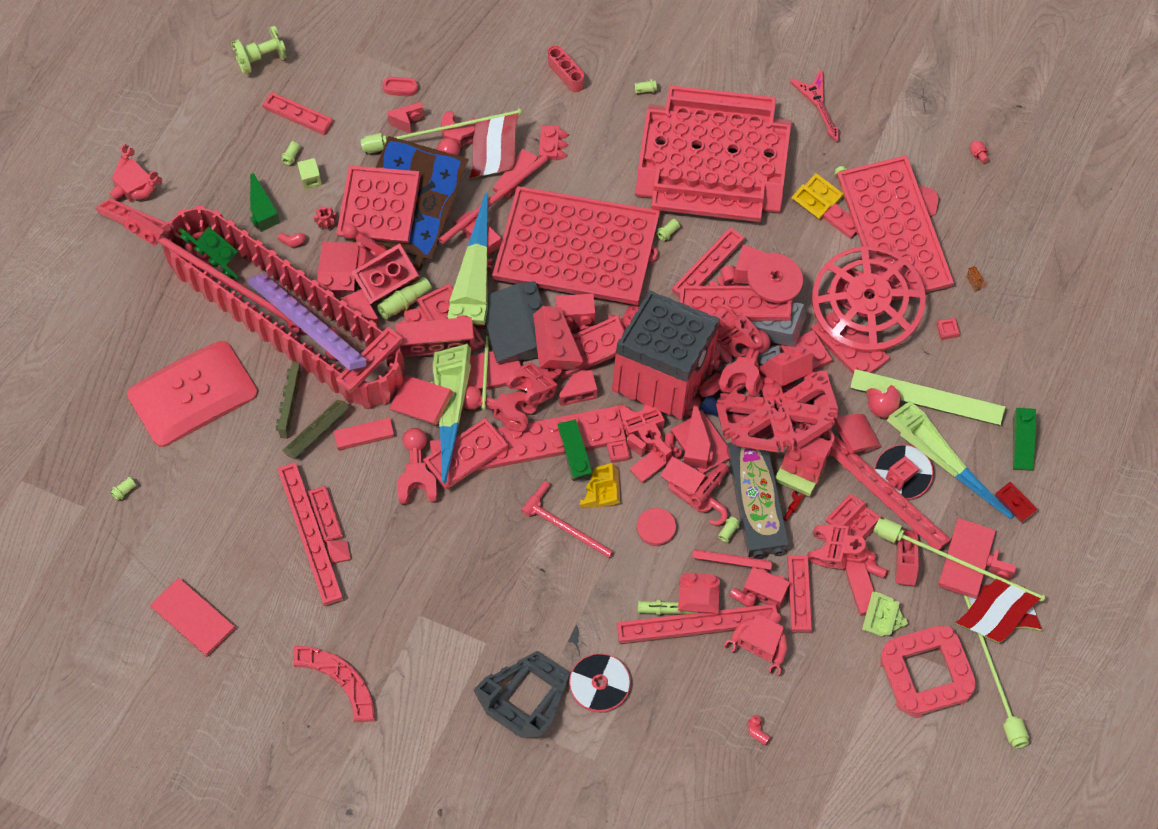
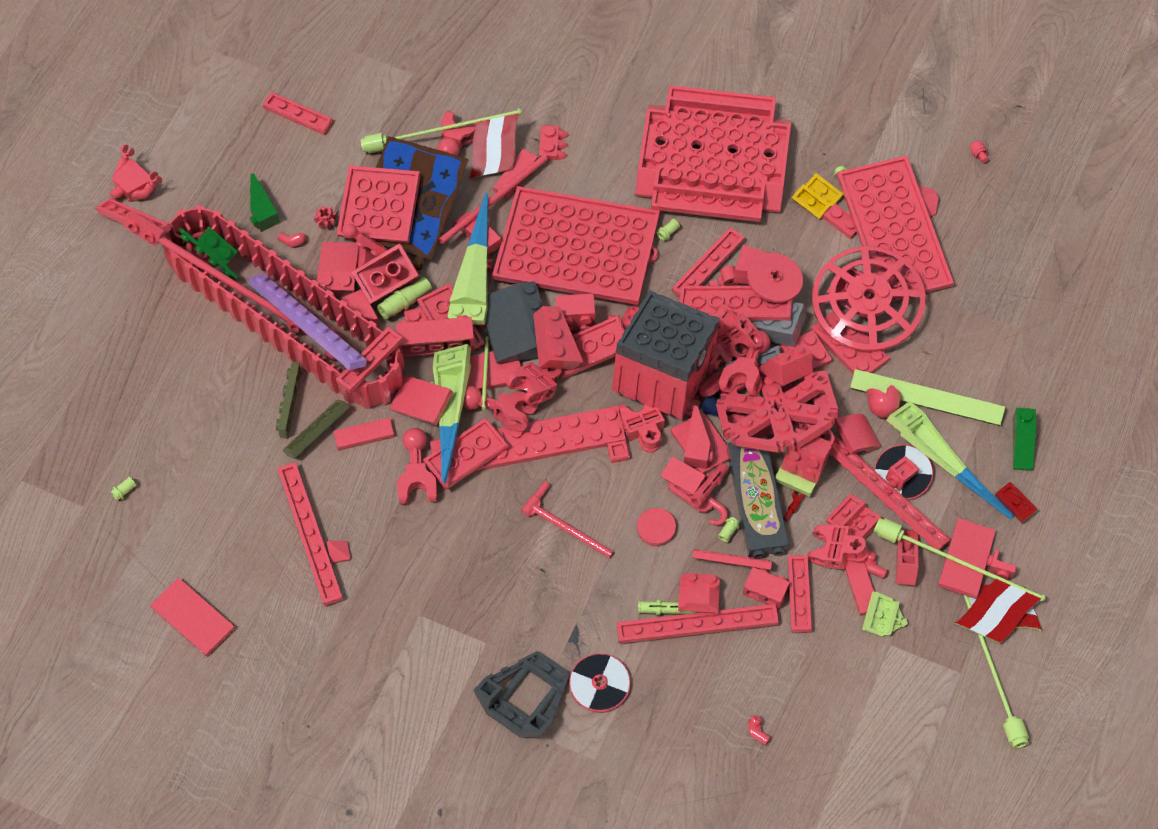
(191, 393): coral wedge -> none
(253, 52): yellowish green piece -> none
(289, 155): yellowish green pin -> none
(309, 173): yellowish green panel -> none
(325, 514): coral tile -> none
(343, 674): coral tile -> none
(400, 86): coral tile -> none
(403, 116): coral slope -> none
(565, 68): coral beam -> none
(574, 449): green slope -> none
(579, 388): coral slope -> none
(603, 487): yellow slope -> none
(636, 445): coral tile -> none
(642, 87): yellowish green pin -> none
(653, 461): coral bracket -> none
(669, 438): coral arm -> none
(745, 599): coral arm -> none
(762, 637): coral torso -> none
(814, 94): coral piece -> none
(936, 698): coral plate -> none
(947, 328): coral tile -> none
(974, 278): clear orange tile -> none

